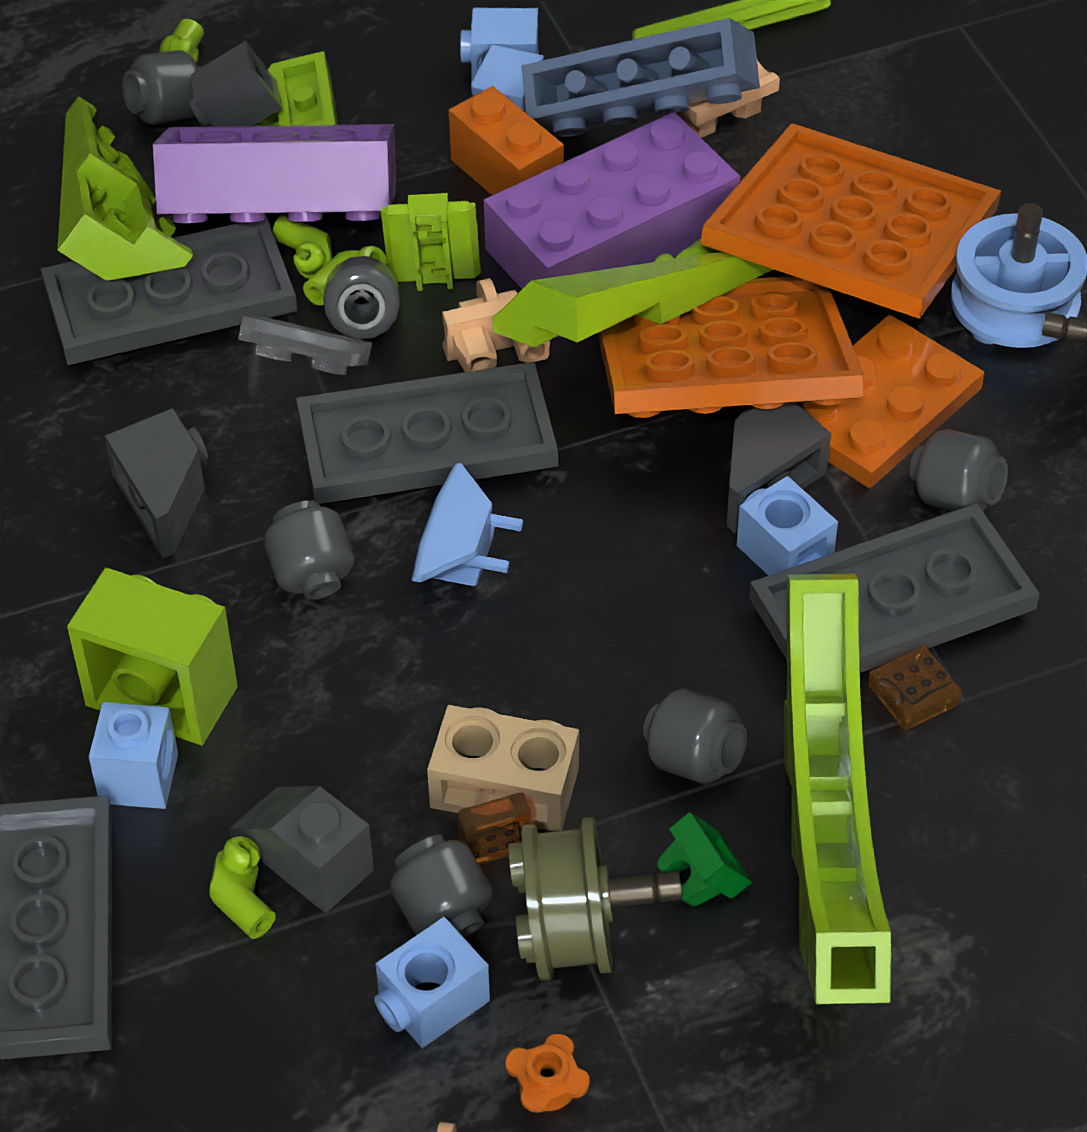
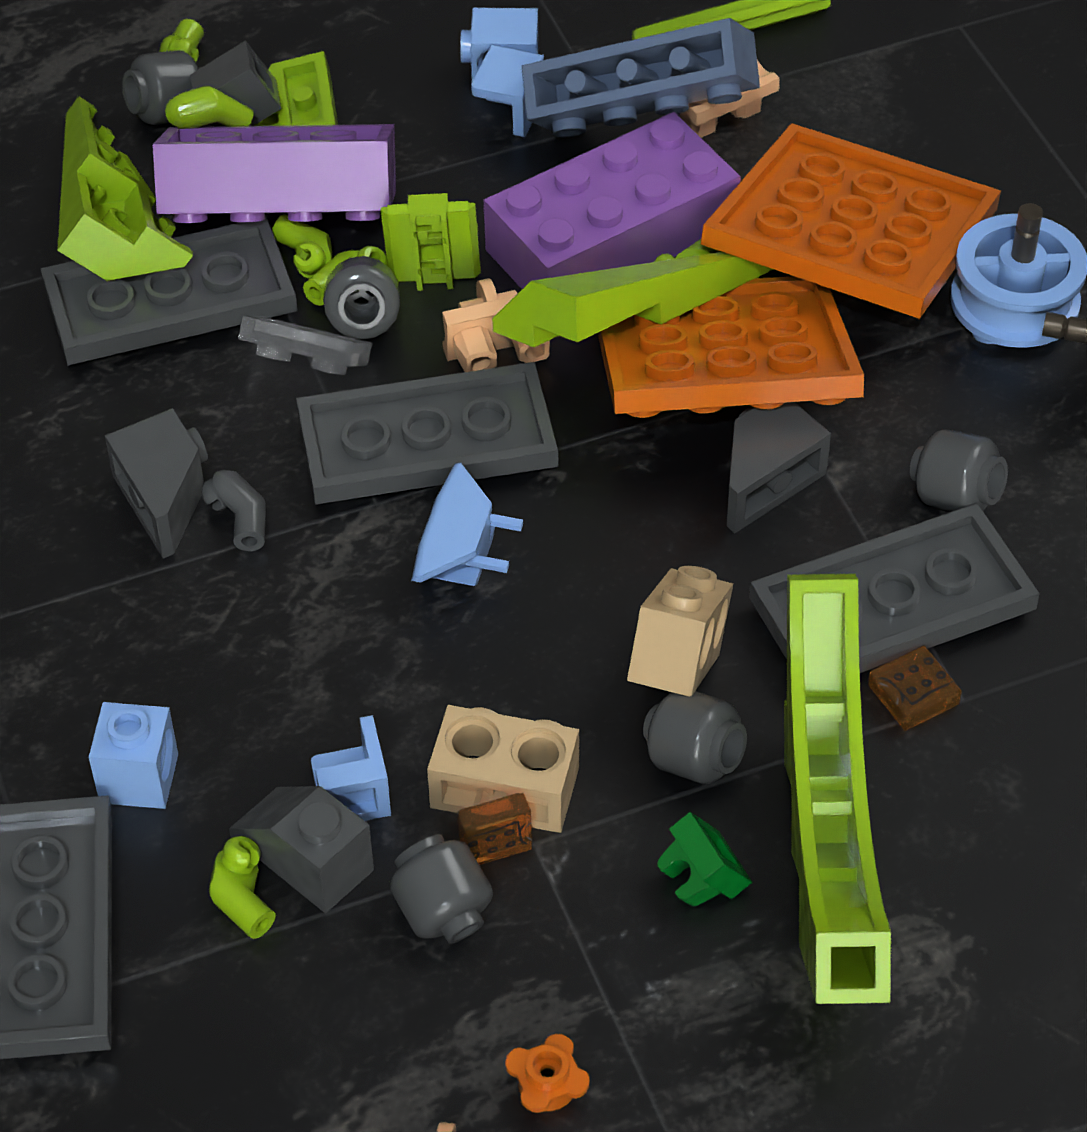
(154, 650): lime brick -> none
(206, 106): none -> lime arm
(249, 507): none -> dark grey arm
(308, 549): dark grey head -> none
(356, 775): none -> light blue panel
(437, 957): light blue brick -> none
(500, 142): orange brick -> none
(573, 897): olive wheel -> none
(680, 630): none -> tan brick
(784, 527): light blue brick -> none
(907, 396): orange plate -> none

